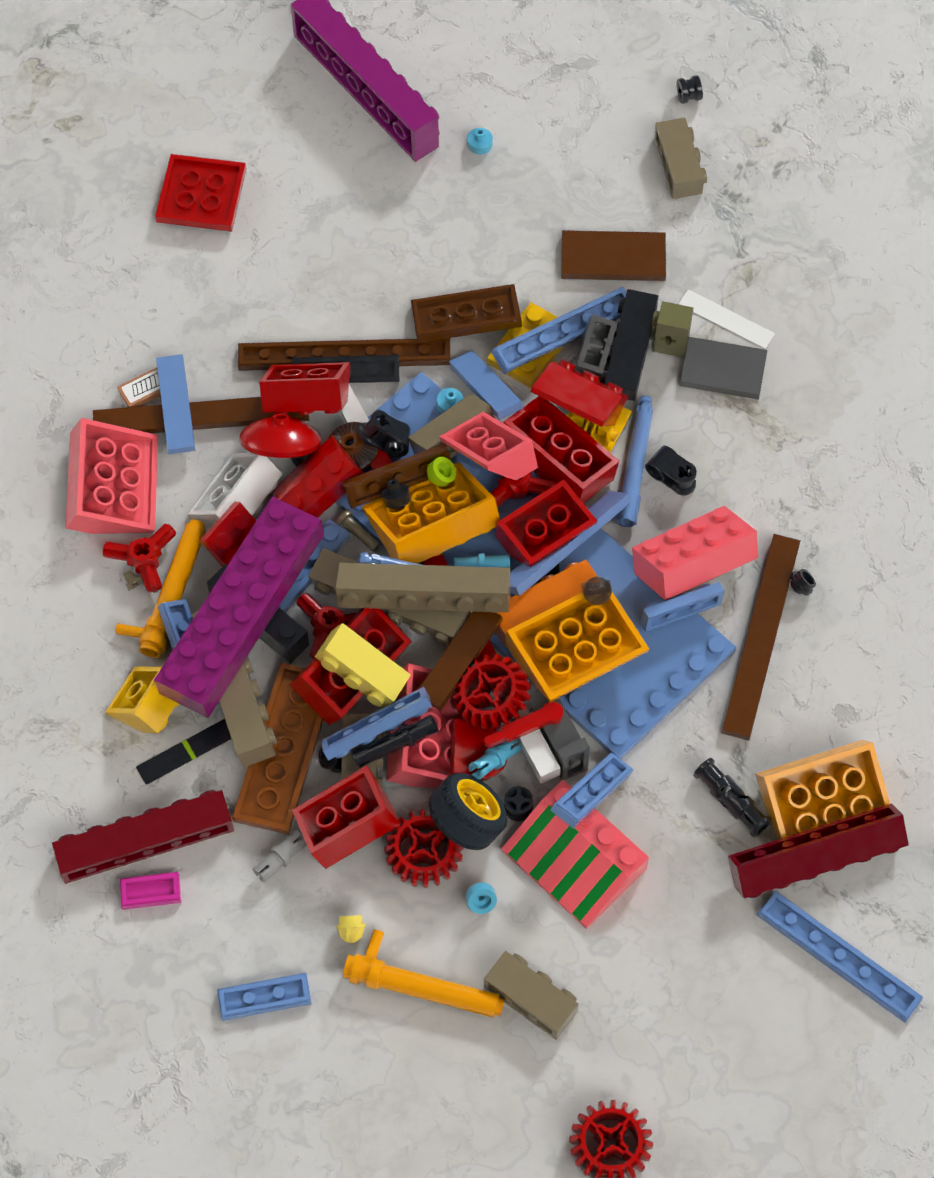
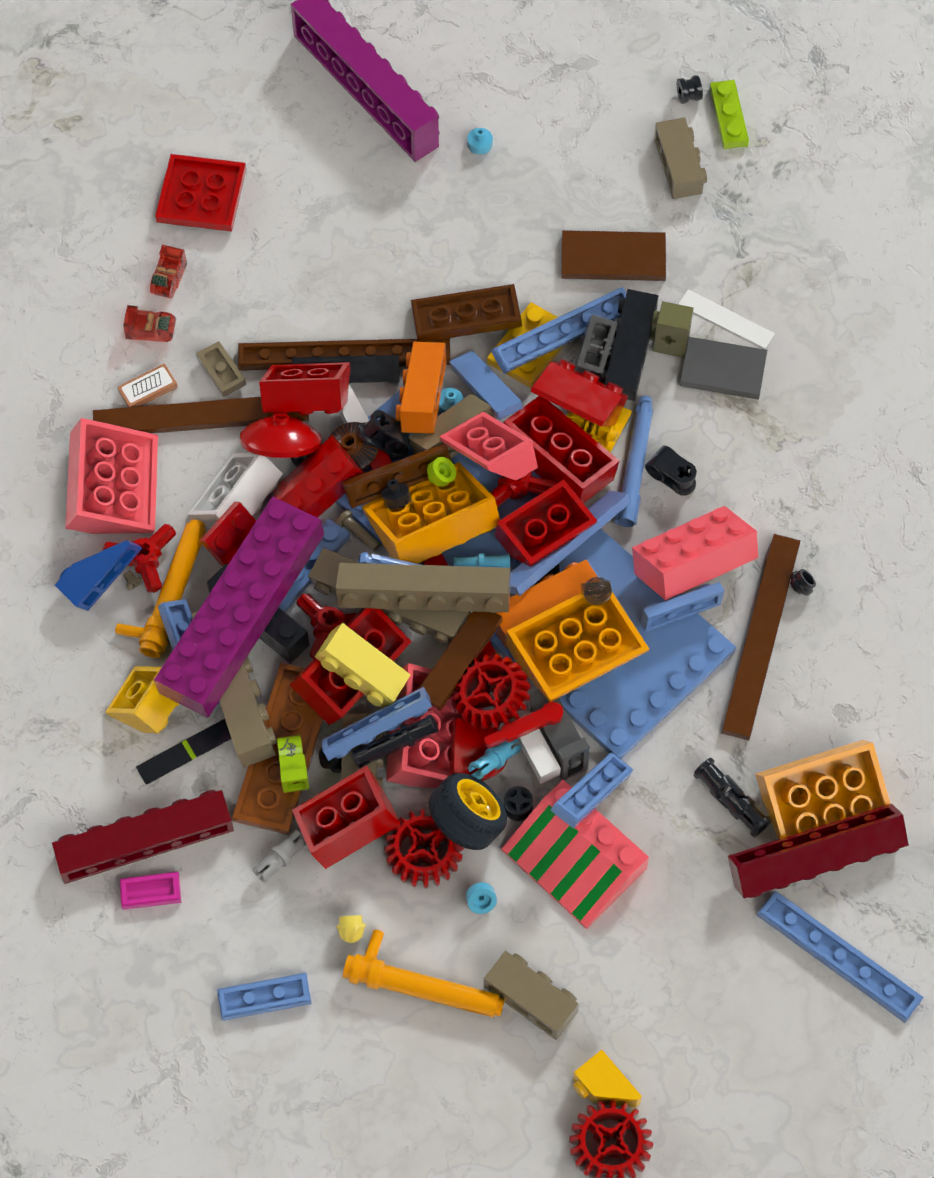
(89, 578): none -> blue slope
(148, 325): none -> clear red leg
(168, 271): none -> clear red leg
(175, 404): medium blue tile -> none
(221, 369): none -> dark tan plate
(292, 764): none -> lime leg
(422, 387): none -> orange brick
(603, 1081): none -> yellow slope
(729, 114): none -> lime plate

